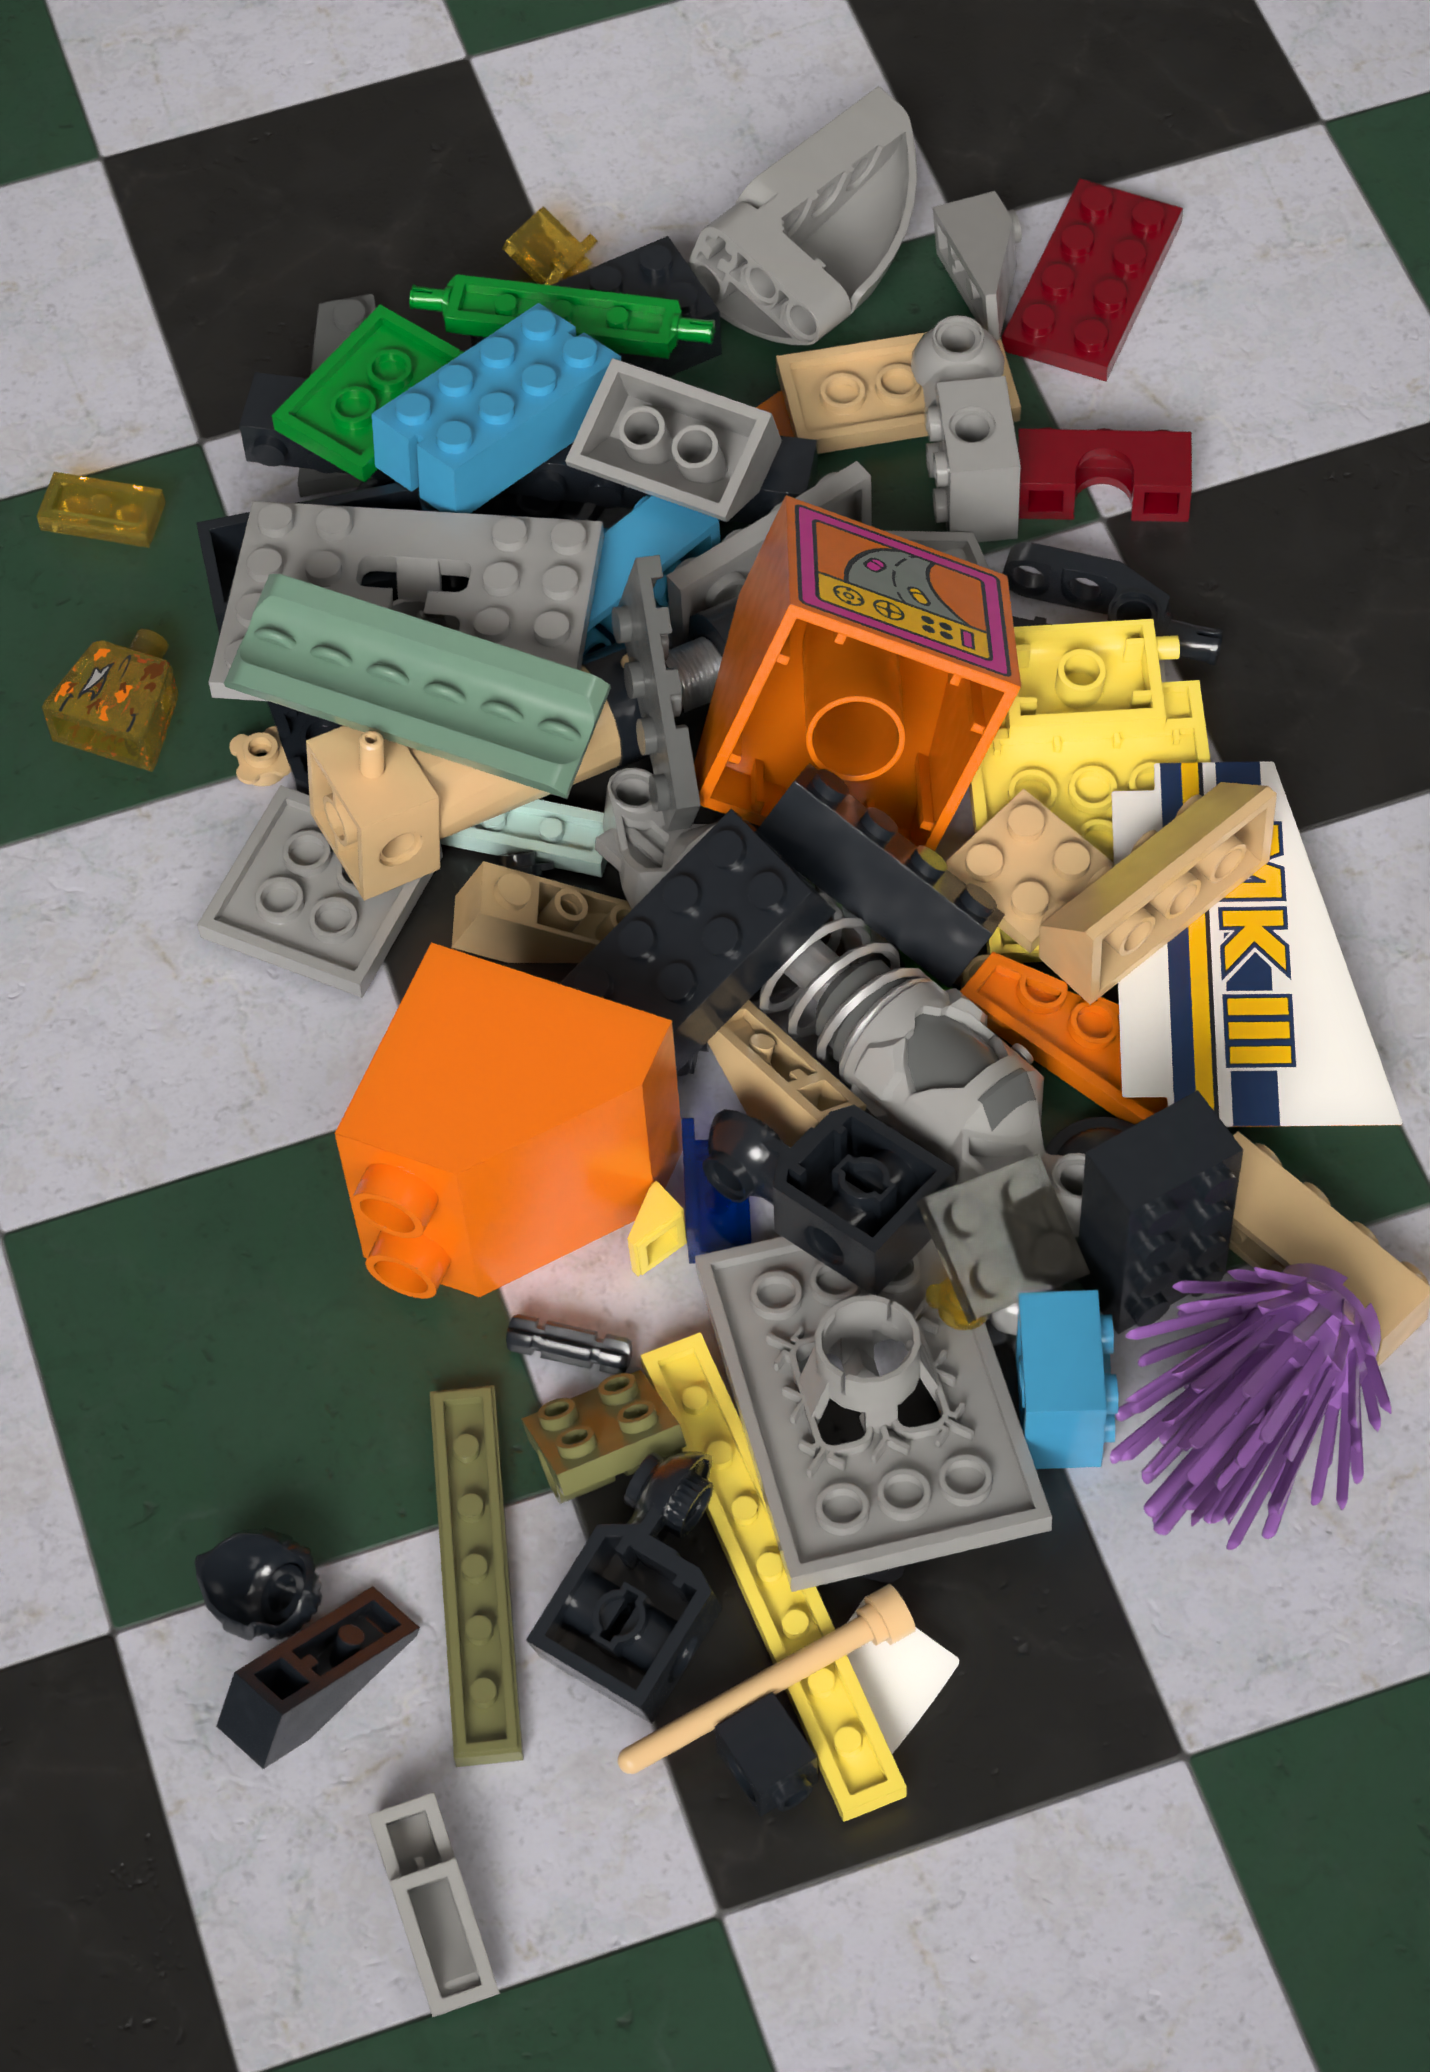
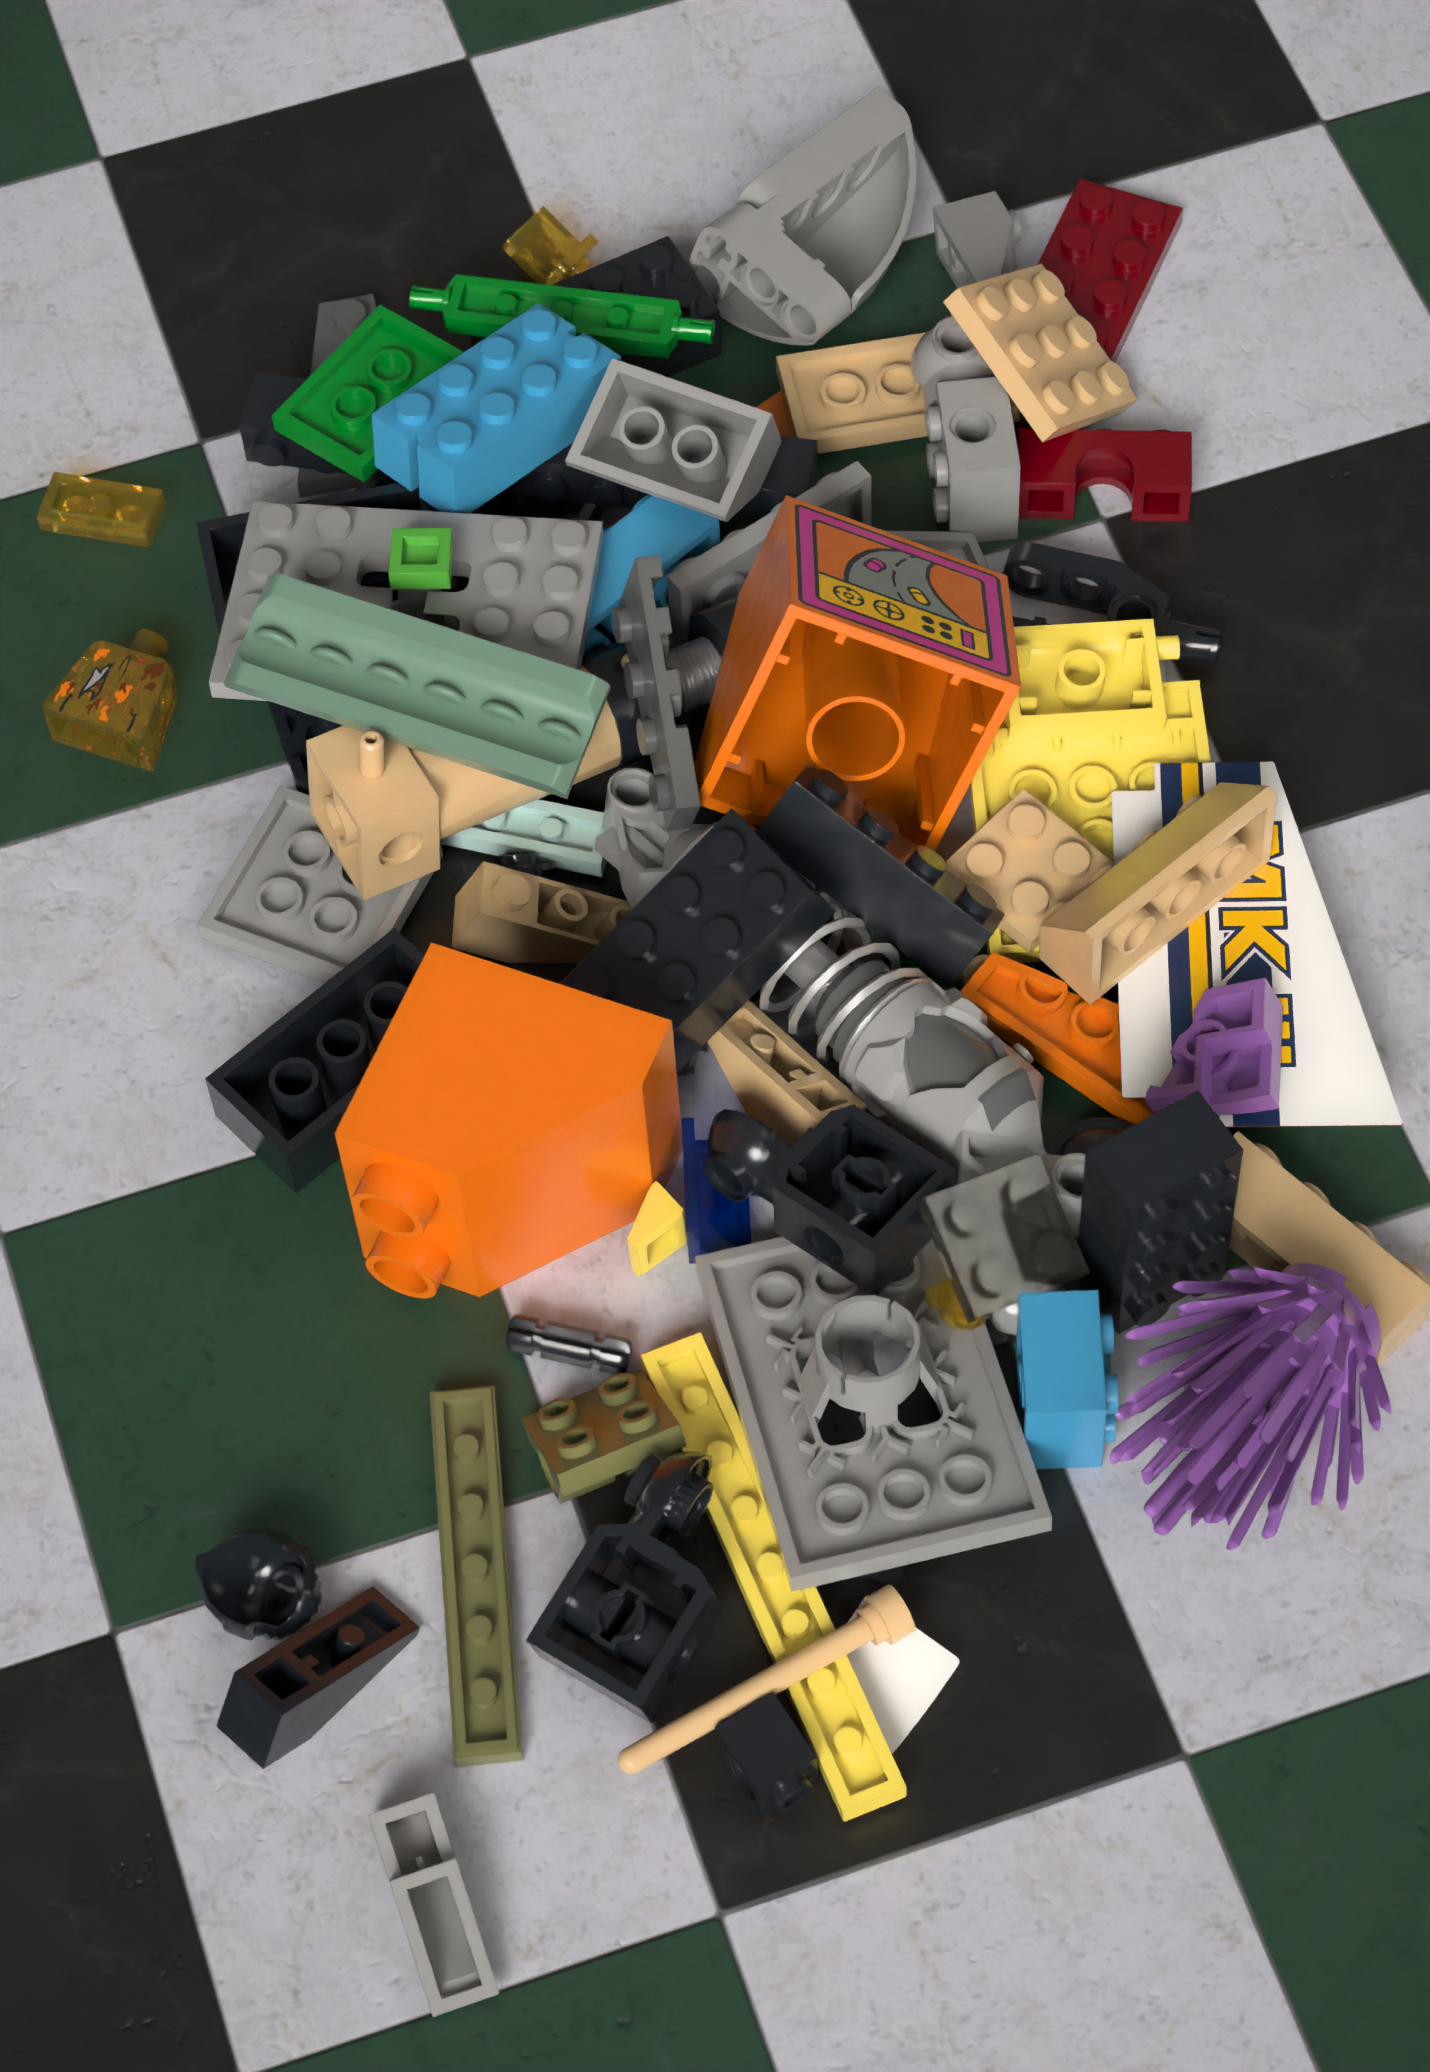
(264, 769): tan plate -> none
(302, 1072): none -> black brick
(421, 558): none -> bright green plate
(1041, 351): none -> tan plate
(1228, 1052): none -> medium lavender slope

